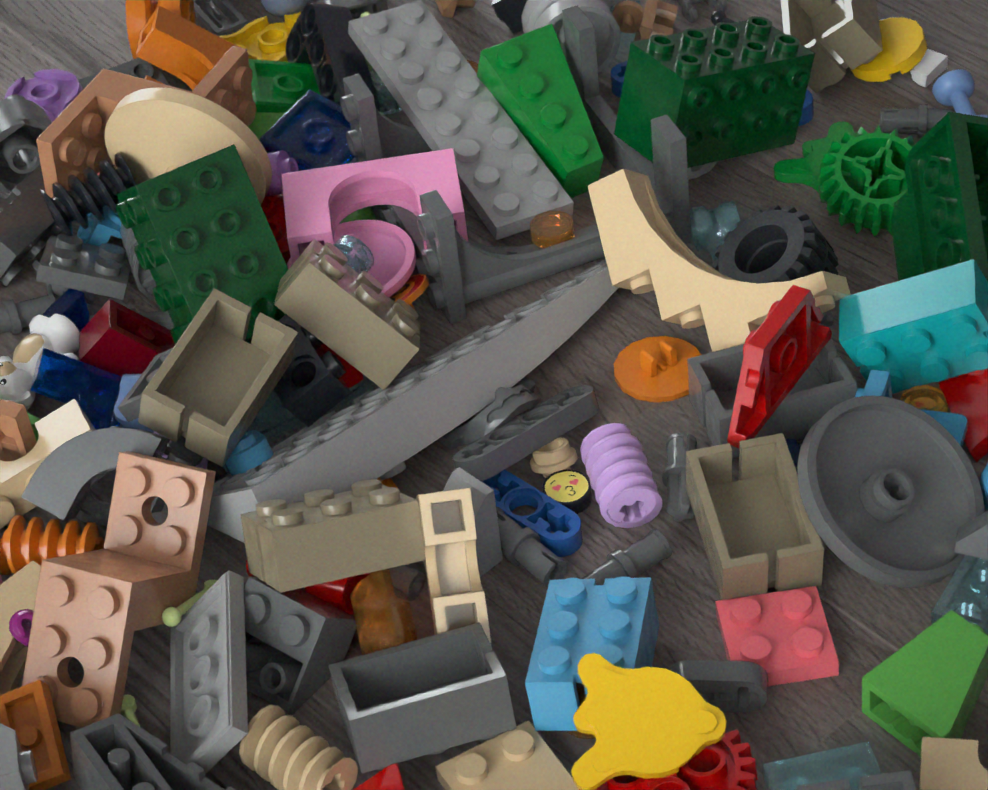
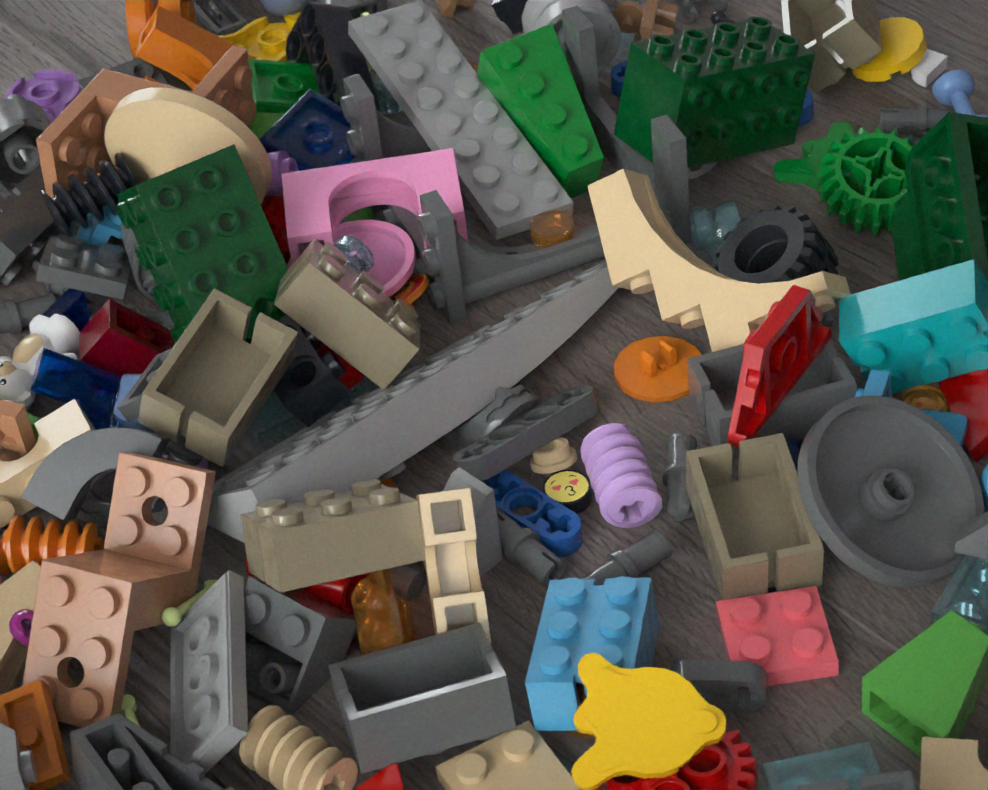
(249, 453): dark azure plate -> none

